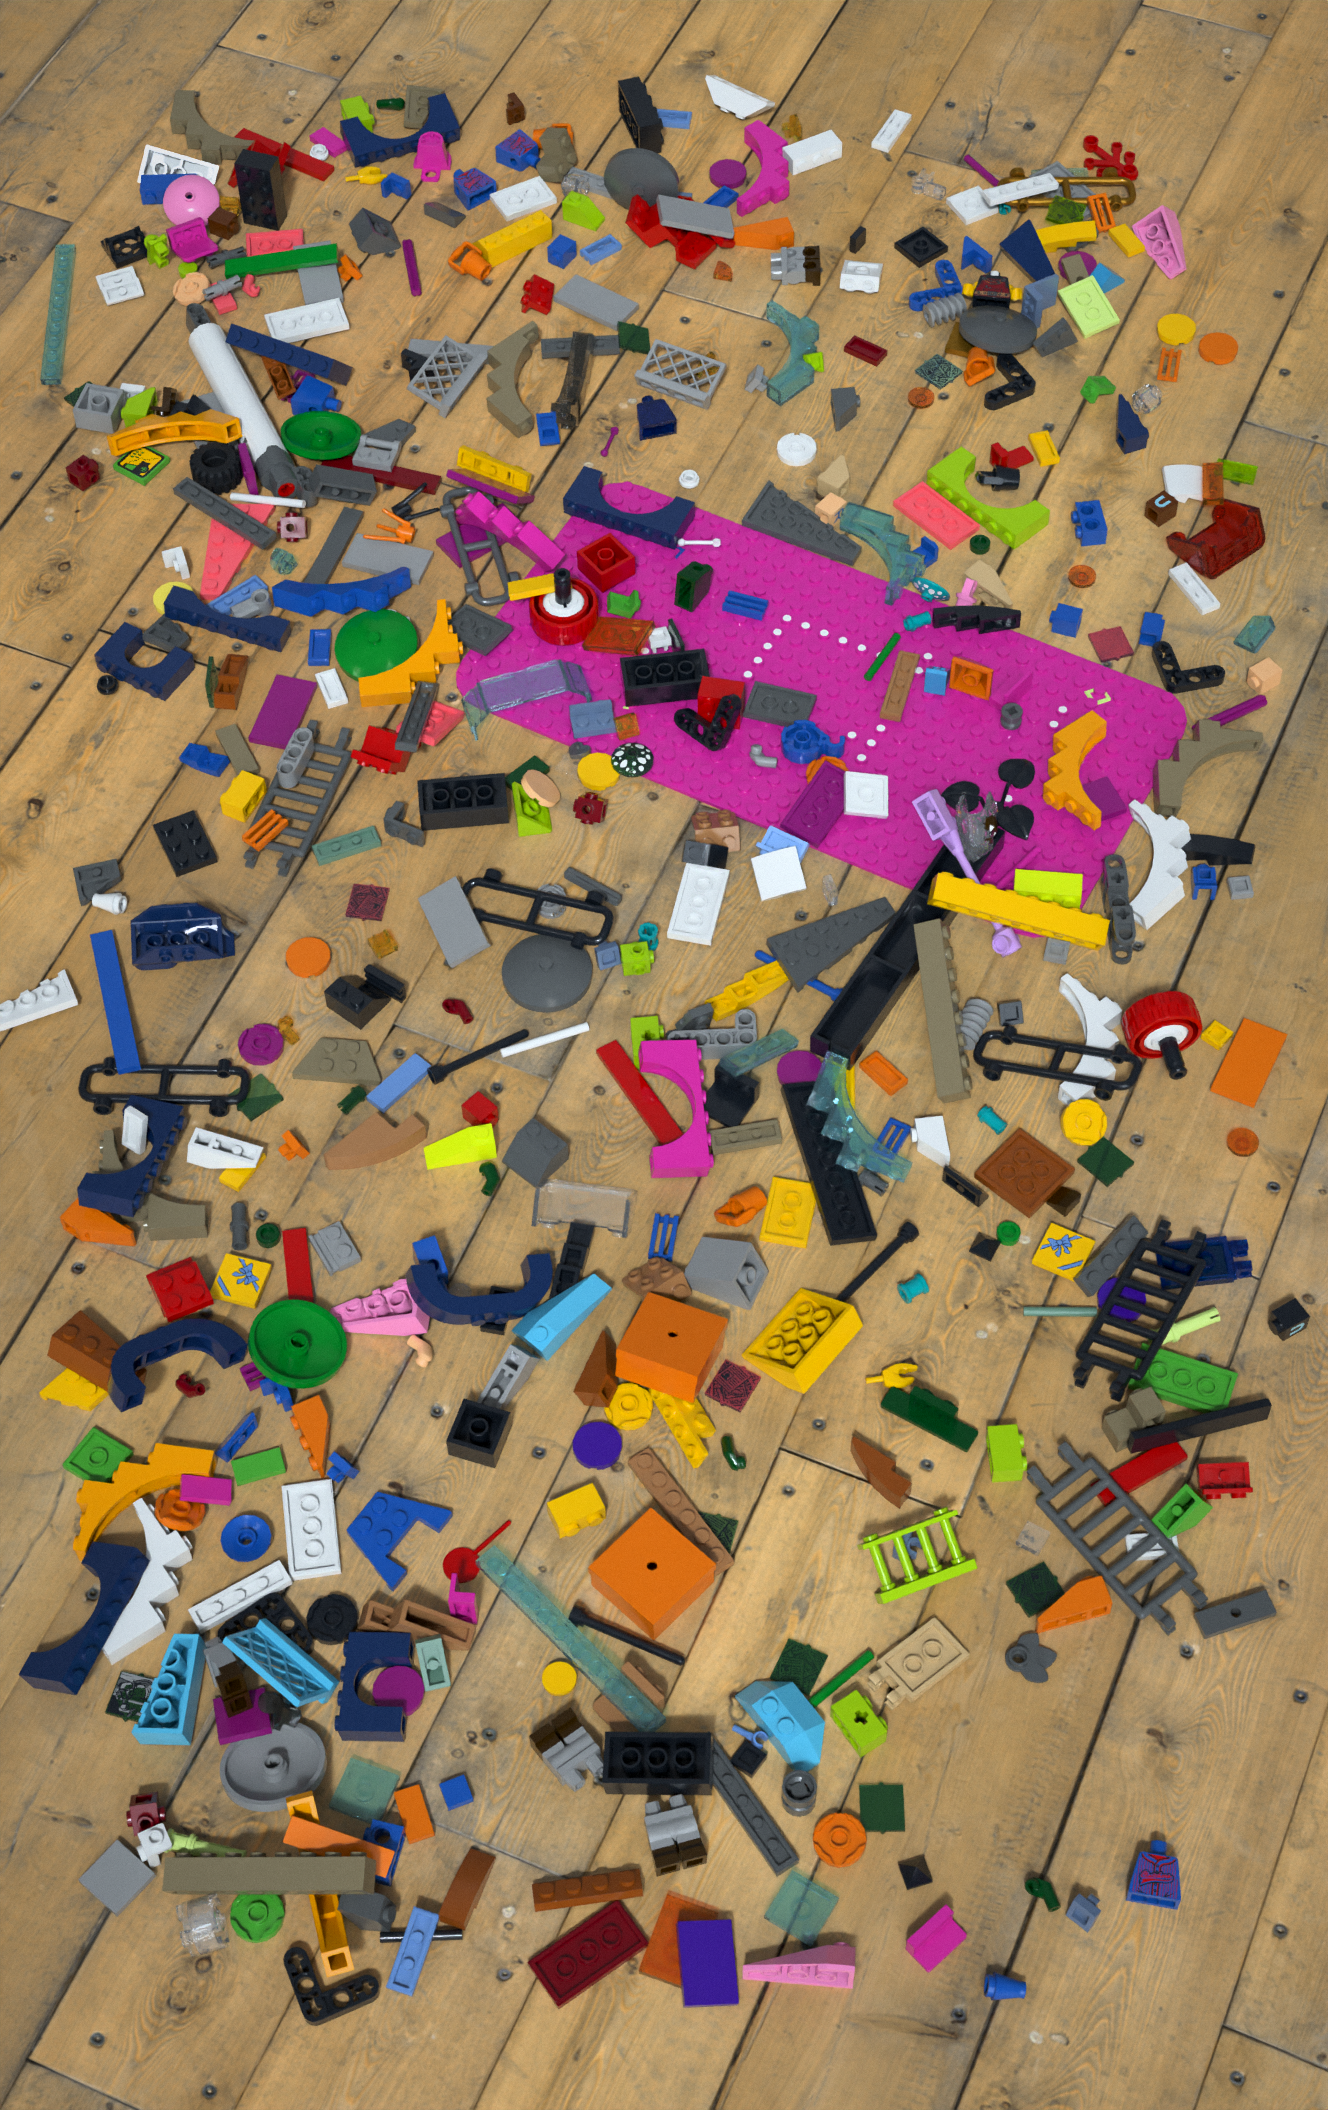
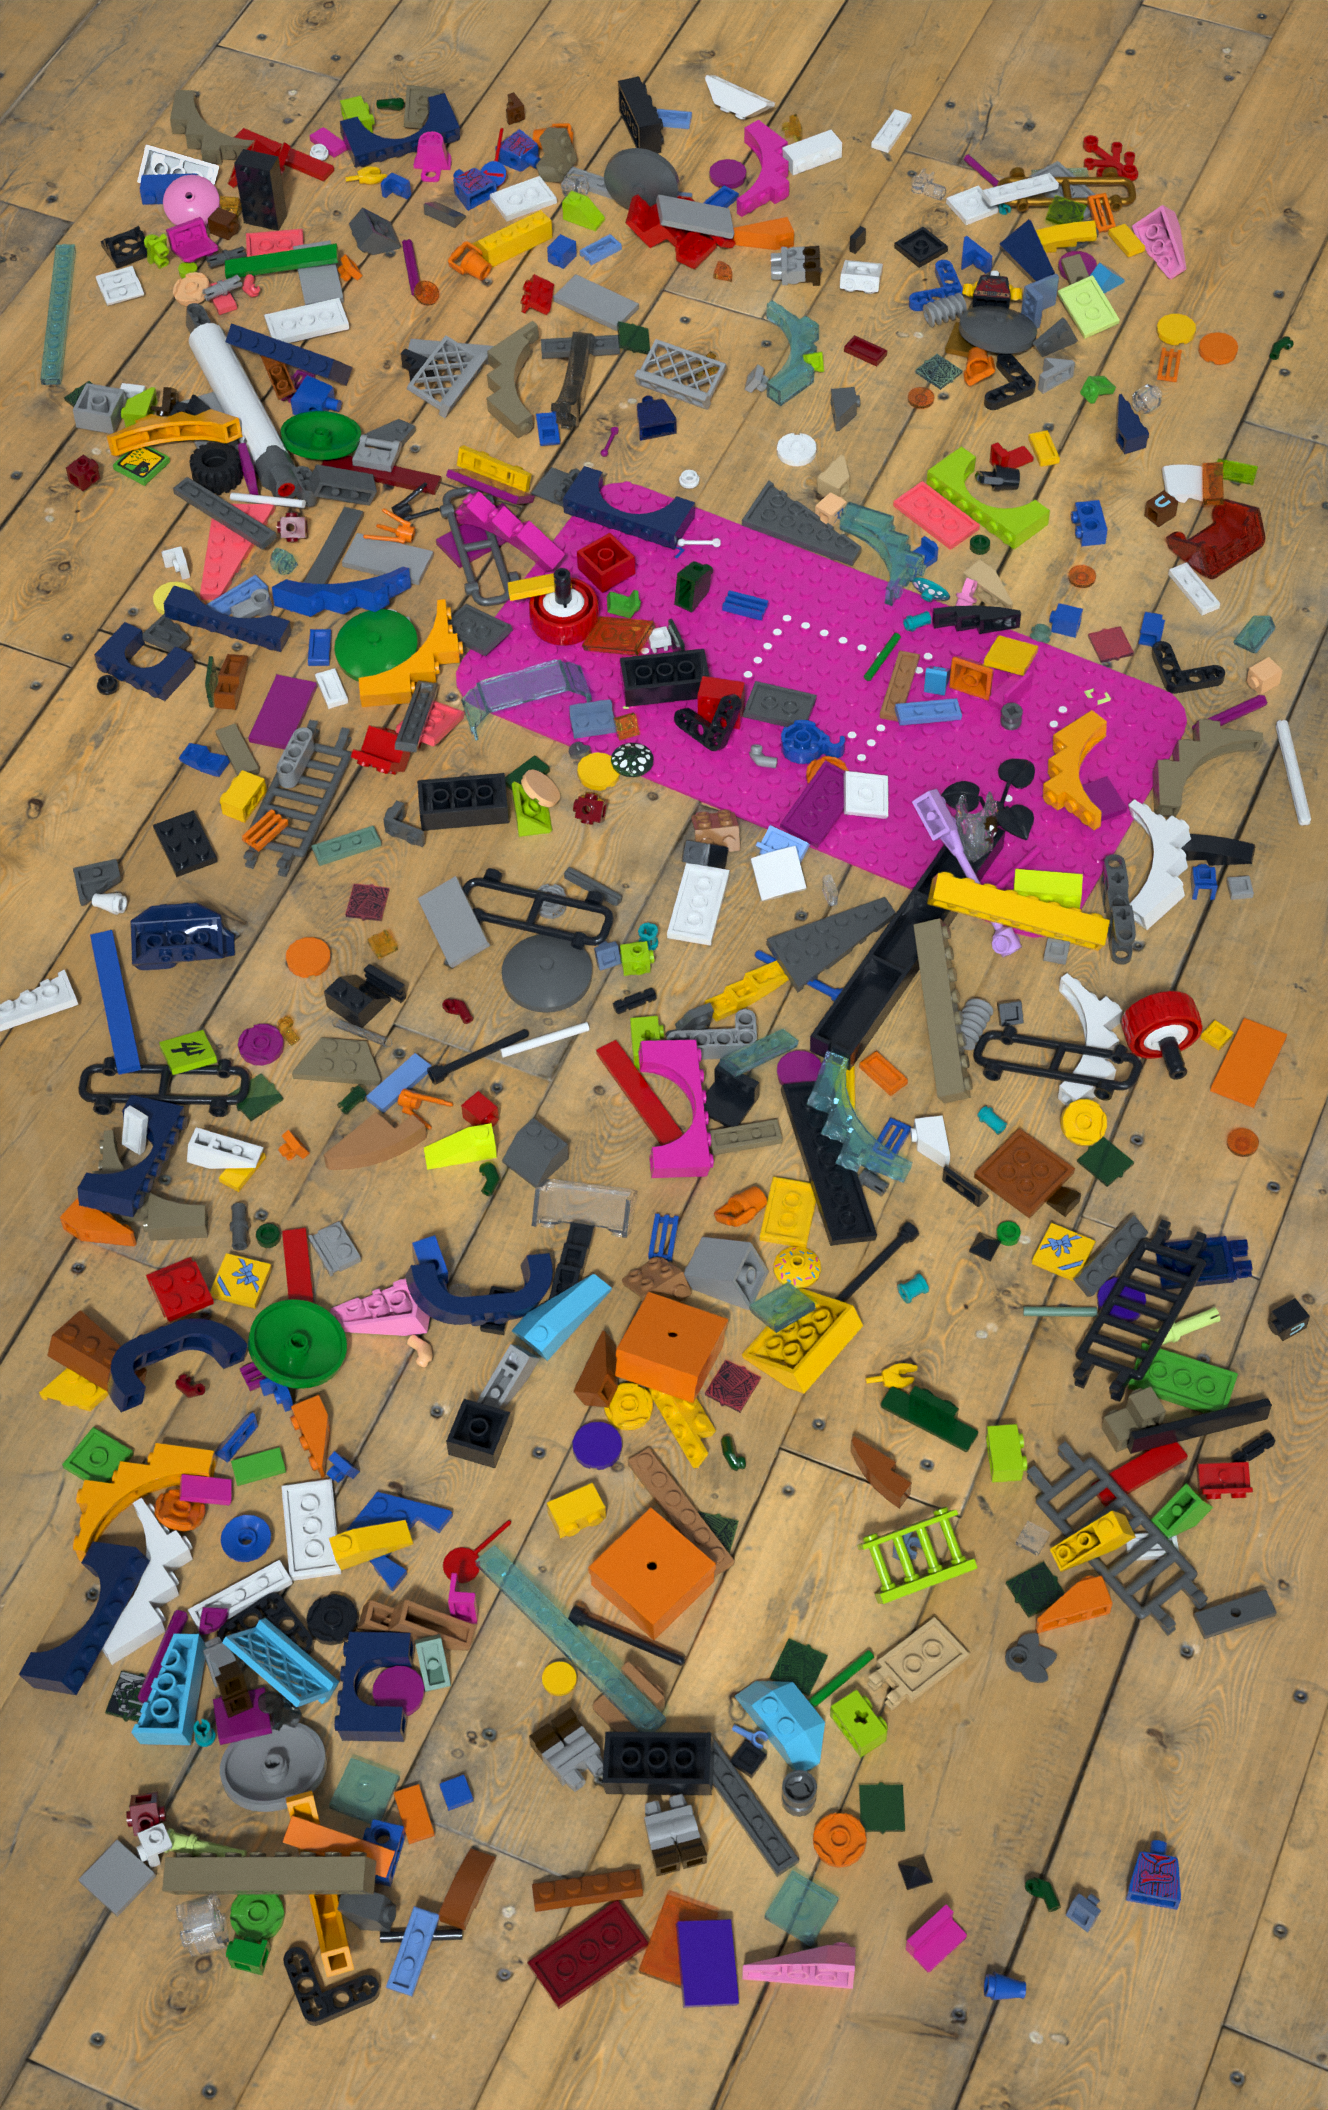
(175, 1627): none -> magenta axle
(187, 1052): none -> lime tile
(204, 1729): none -> teal pin
(212, 1619): none -> magenta tile
(248, 1955): none -> green brick
(369, 1543): none -> yellow slope
(371, 1033): none -> light grey piece
(412, 1100): none -> orange plant
(426, 293): none -> clear orange piece
(494, 168): none -> blue piece
(555, 485): none -> dark grey hinge
(634, 1001): none -> black axle
(782, 1307): none -> clear light blue tile
(798, 1275): none -> yellow dish
(928, 711): none -> medium blue tile
(1010, 655): none -> yellow tile
(1041, 633): none -> sand green plate
(1055, 373): none -> light grey slope
(1093, 1541): none -> yellow slope
(1254, 1448): none -> black axle
(1284, 342): none -> dark green arm
(1293, 773): none -> white axle

